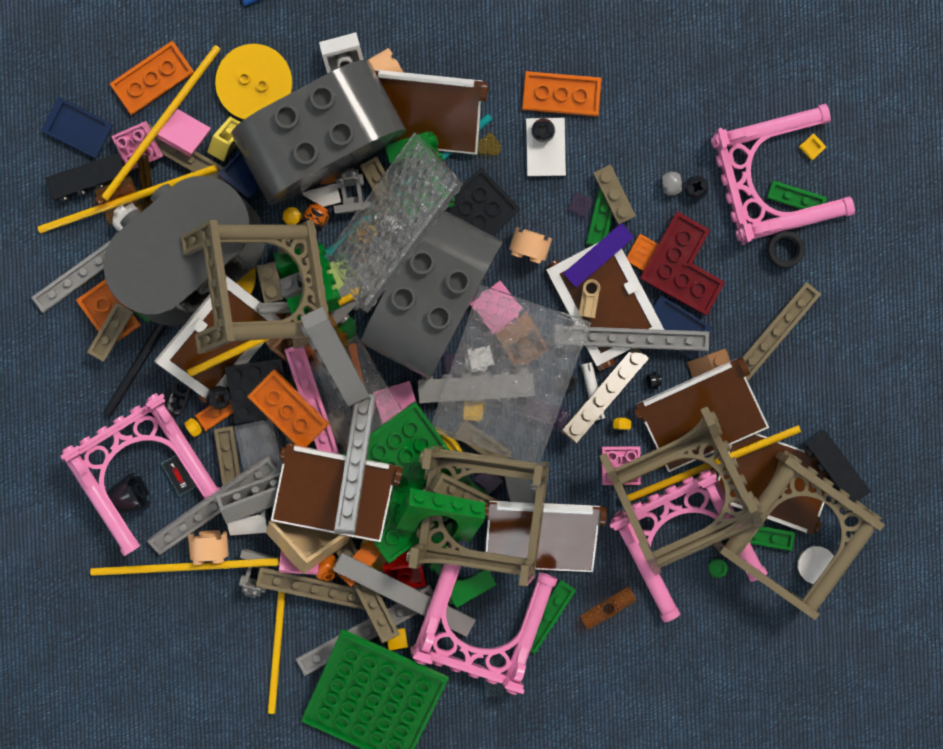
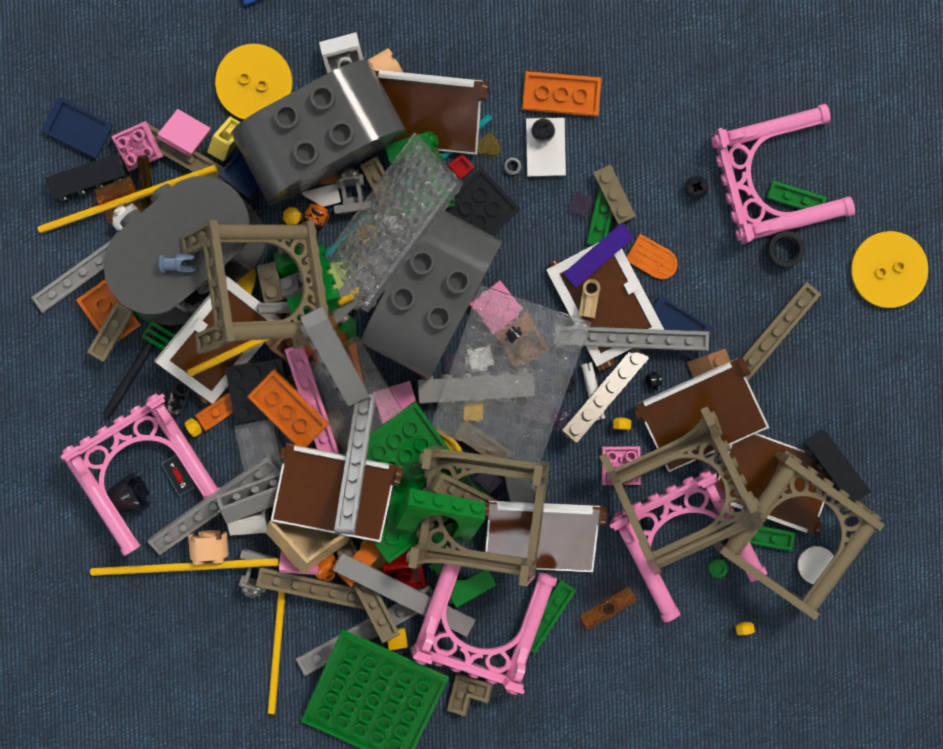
(147, 329): none -> green tile
(152, 78): orange tile -> none
(160, 123): yellow piece -> none
(176, 263): none -> sand blue piece
(222, 392): black piece -> none
(227, 453): dark tan plate -> none
(461, 166): none -> red tile
(464, 689): none -> dark tan plate
(512, 172): none -> light grey piece
(513, 334): none -> black plate
(530, 244): light nougat brick -> none
(672, 183): light grey piece -> none
(672, 267): dark red plate -> none
(696, 470): yellow piece -> none
(744, 628): none -> yellow tile
(812, 147): yellow tile -> none
(889, 269): none -> yellow plate

